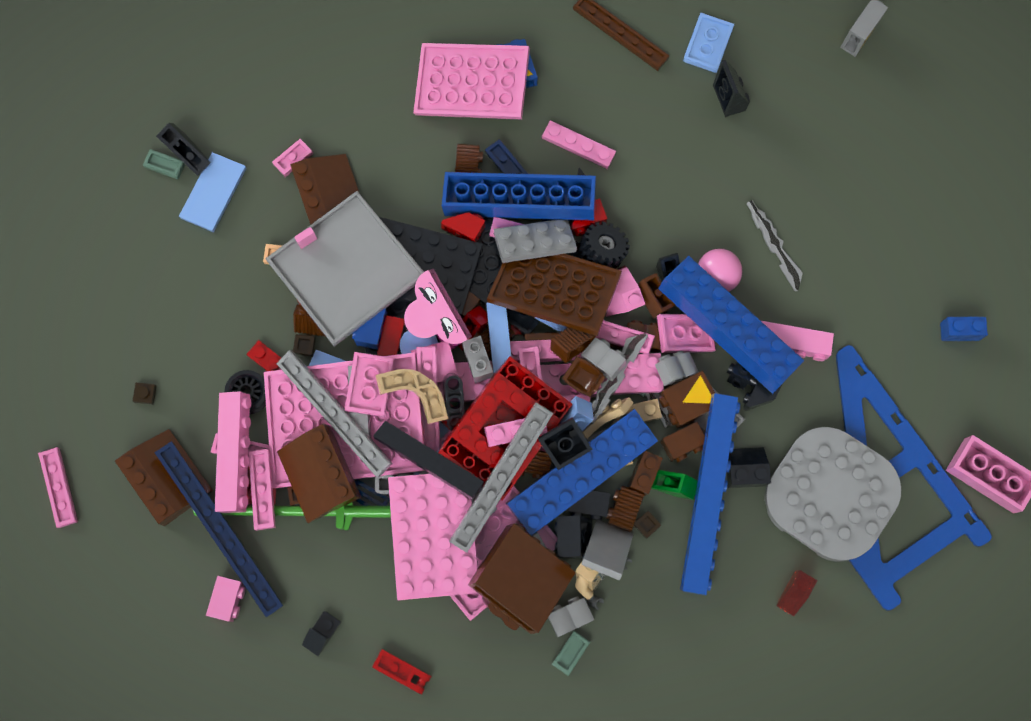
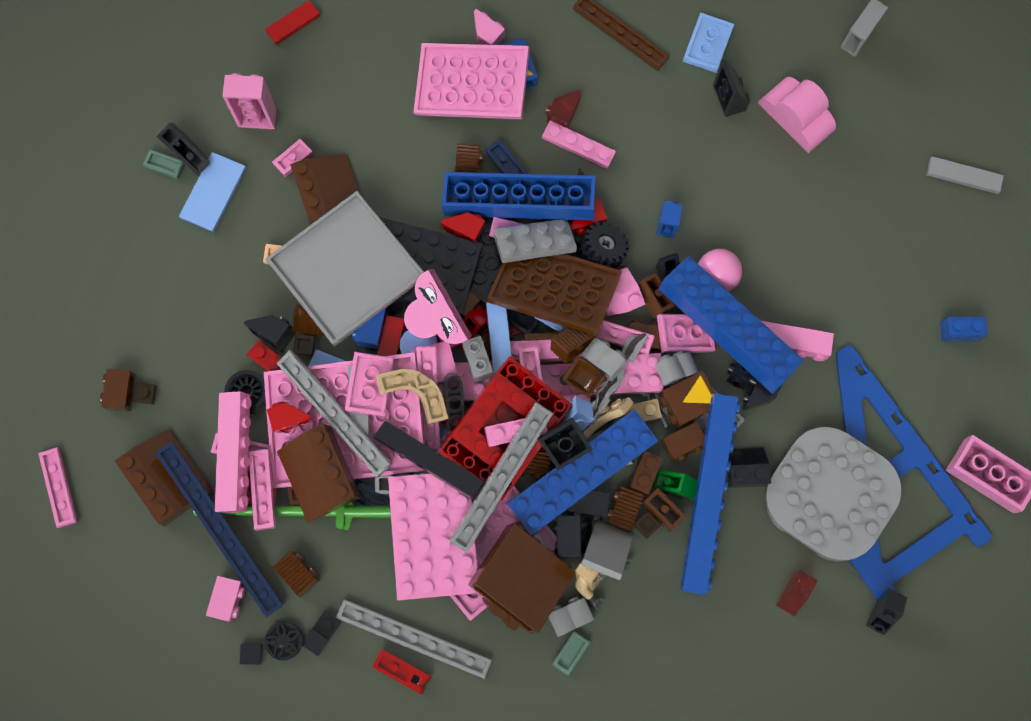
(117, 390): none -> reddish brown brick
(249, 101): none -> bright pink brick
(250, 654): none -> black tile
(272, 330): none -> black slope
(283, 641): none -> black wheel
(287, 417): none -> red slope
(292, 22): none -> red tile
(296, 574): none -> reddish brown brick
(305, 237): bright pink tile -> none
(414, 638): none -> light grey tile
(487, 30): none -> bright pink slope
(563, 108): none -> clear red slope
(663, 510): none -> reddish brown brick
(669, 219): none -> blue brick
(775, 245): light grey sword -> none
(800, 111): none -> bright pink brick
(887, 611): none -> black slope
(964, 175): none -> light grey tile

